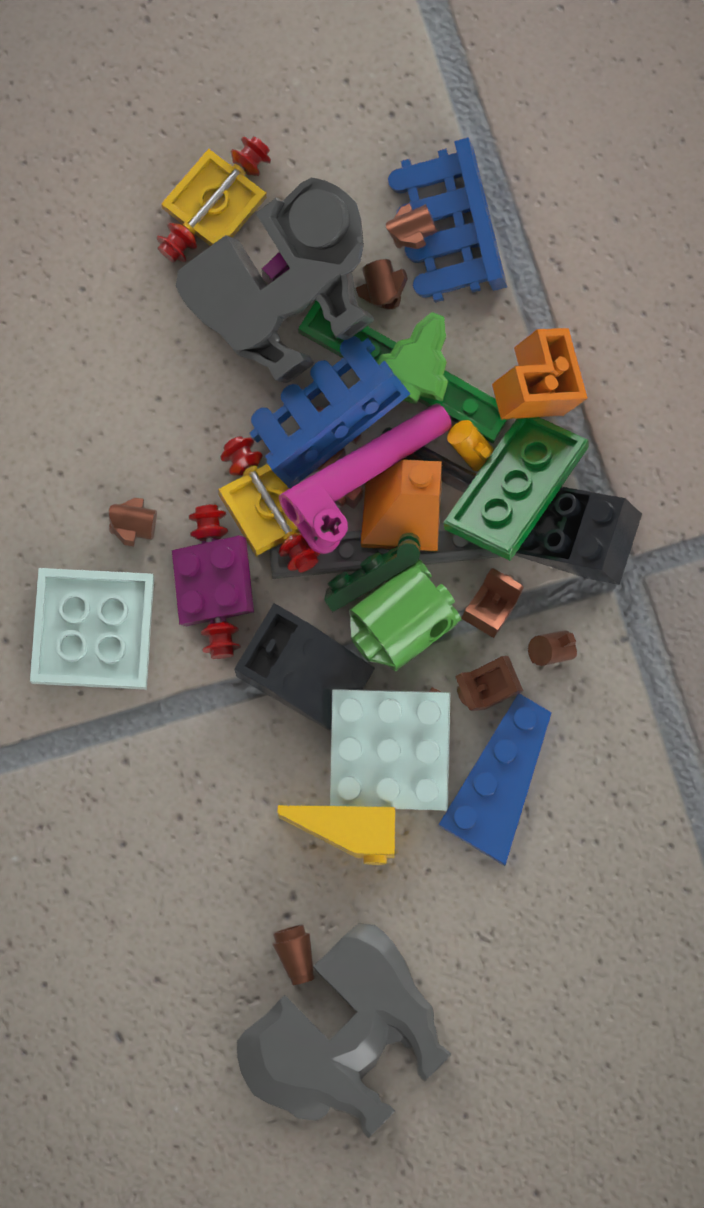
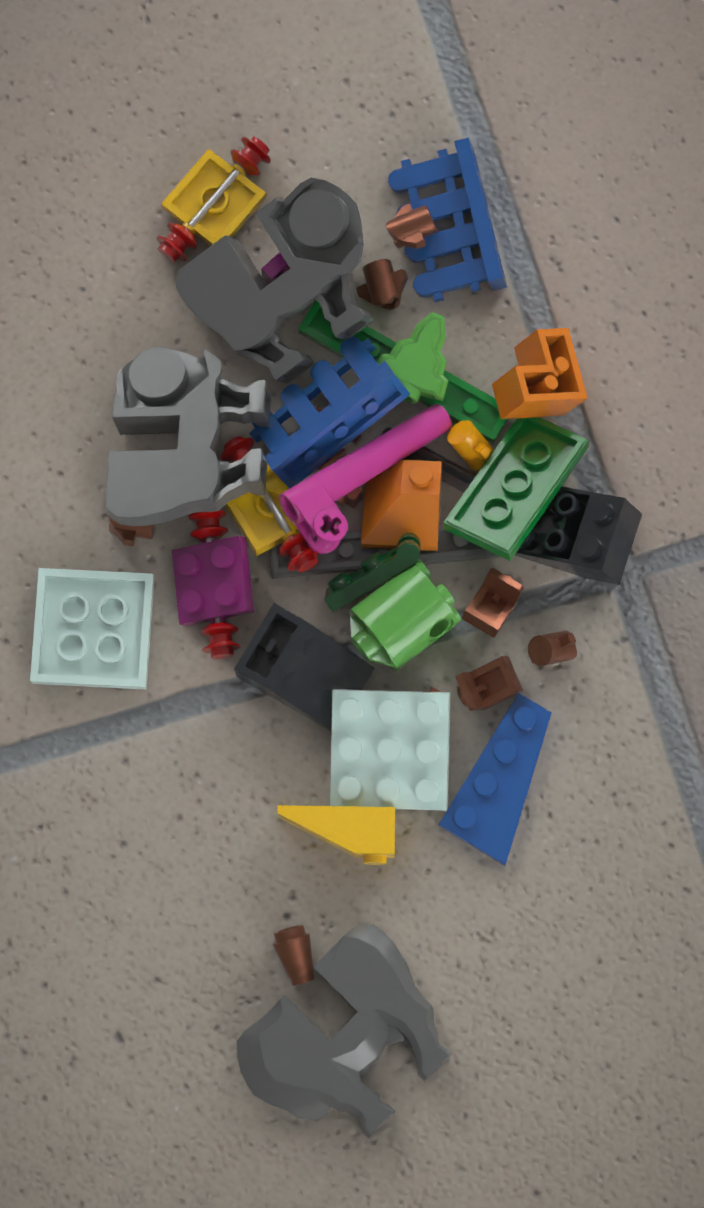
(181, 395): none -> animal

